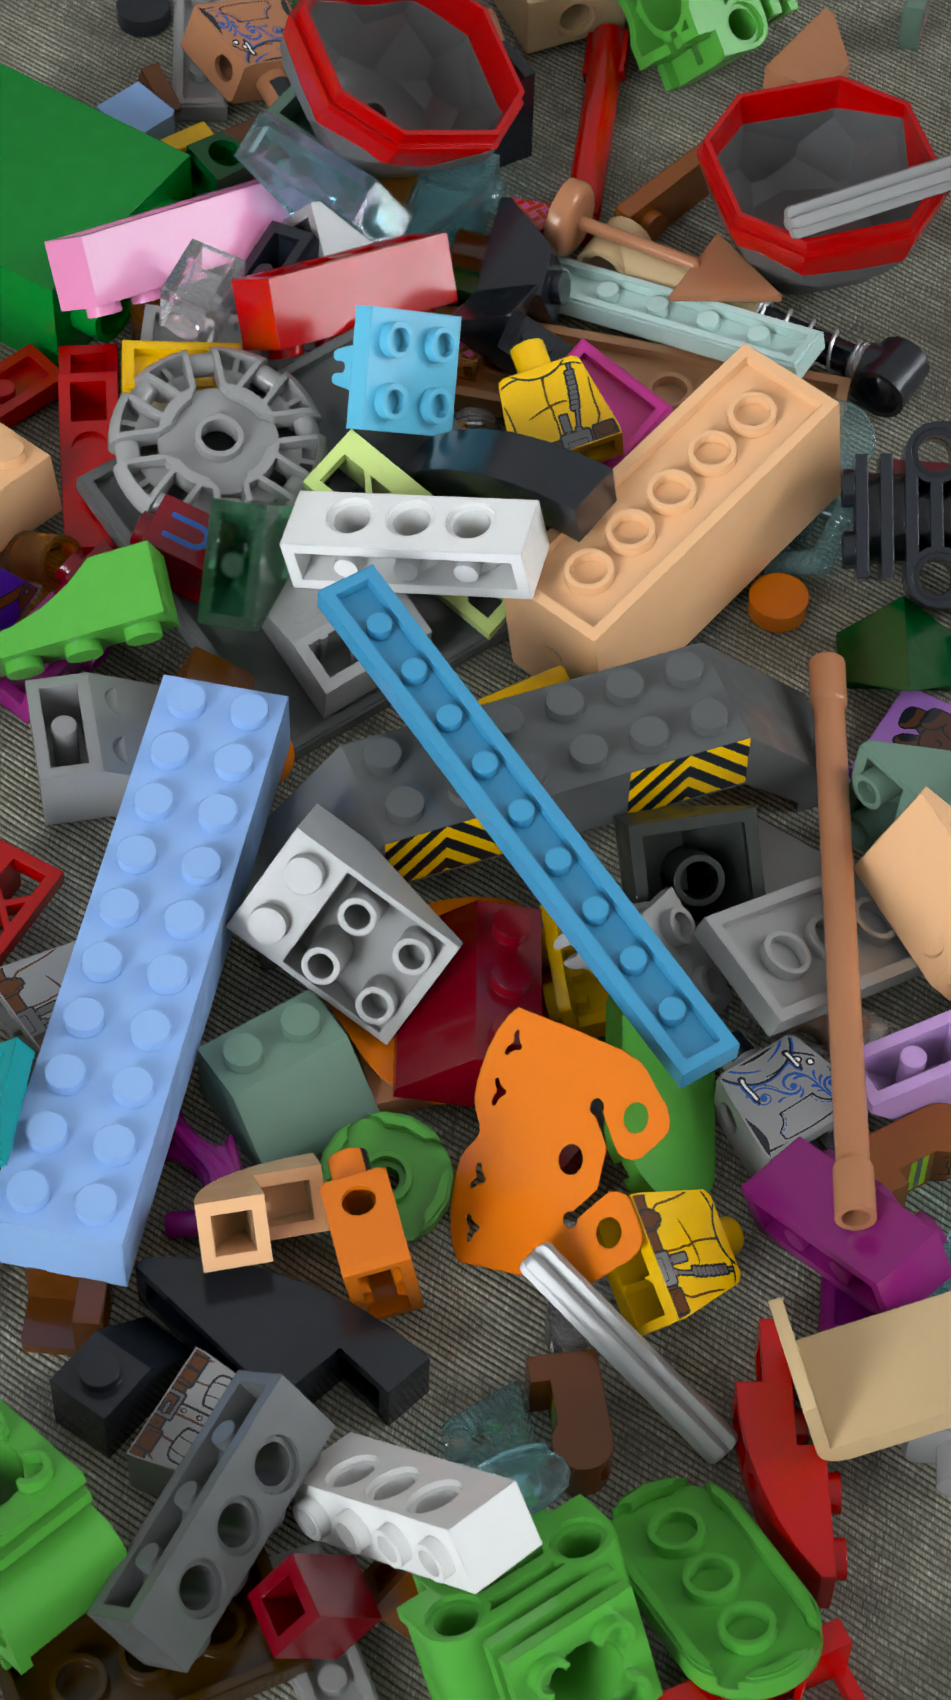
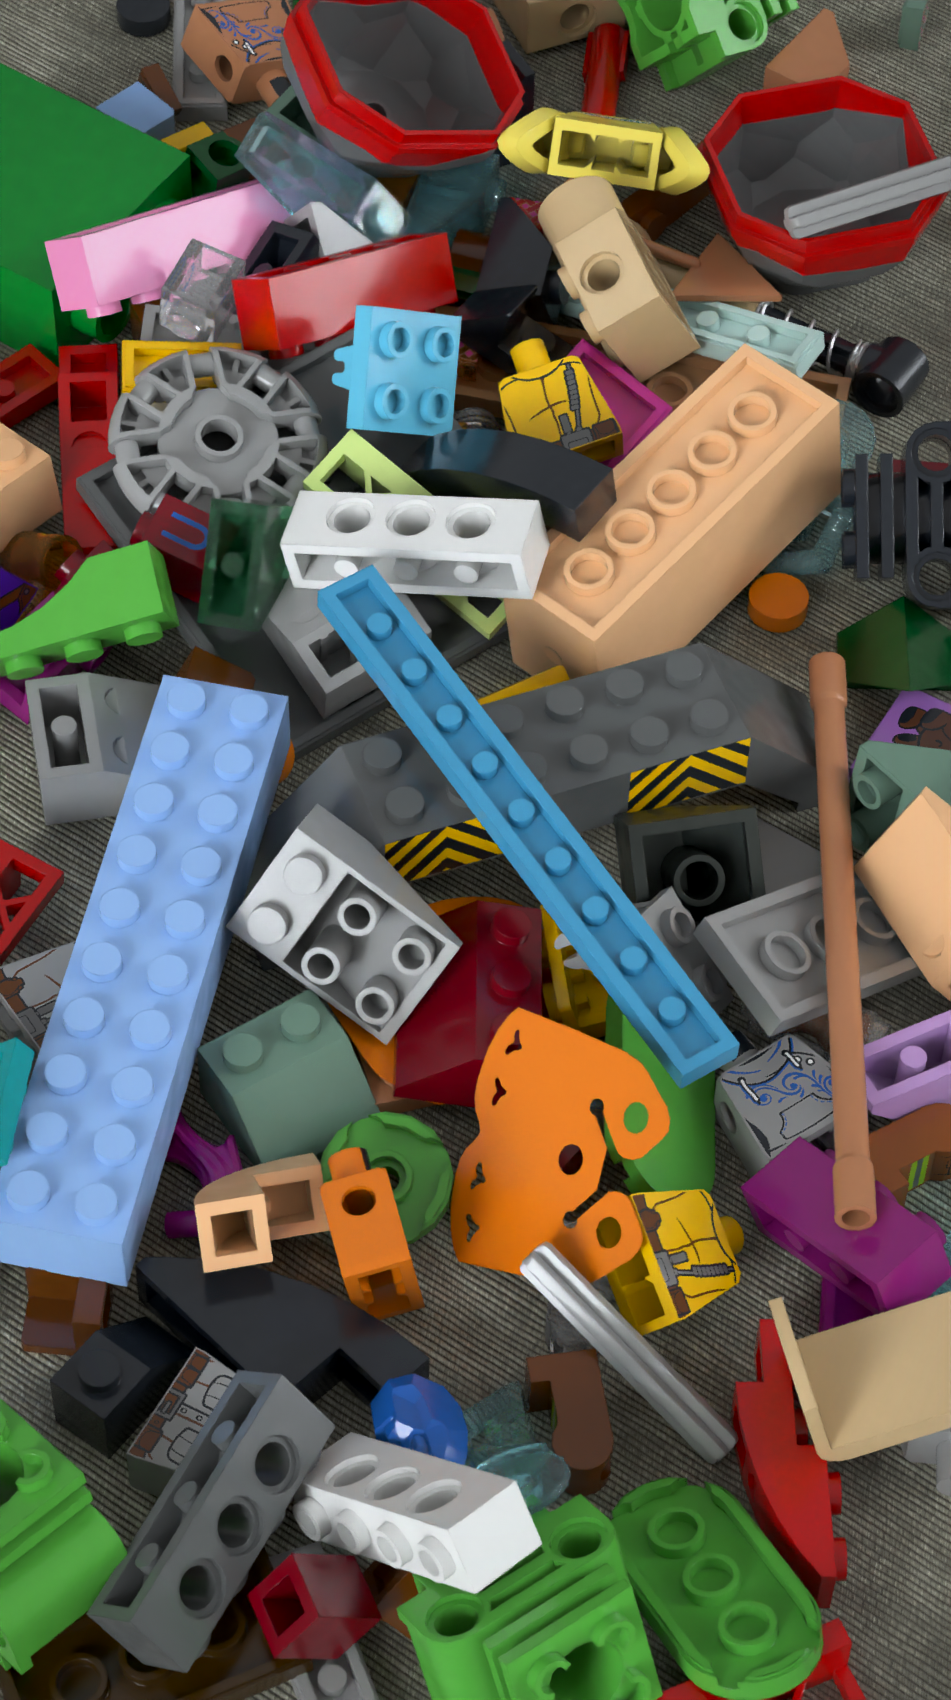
(420, 1418): none -> blue rock
(607, 147): none -> light yellow torso
(614, 278): none -> tan brick

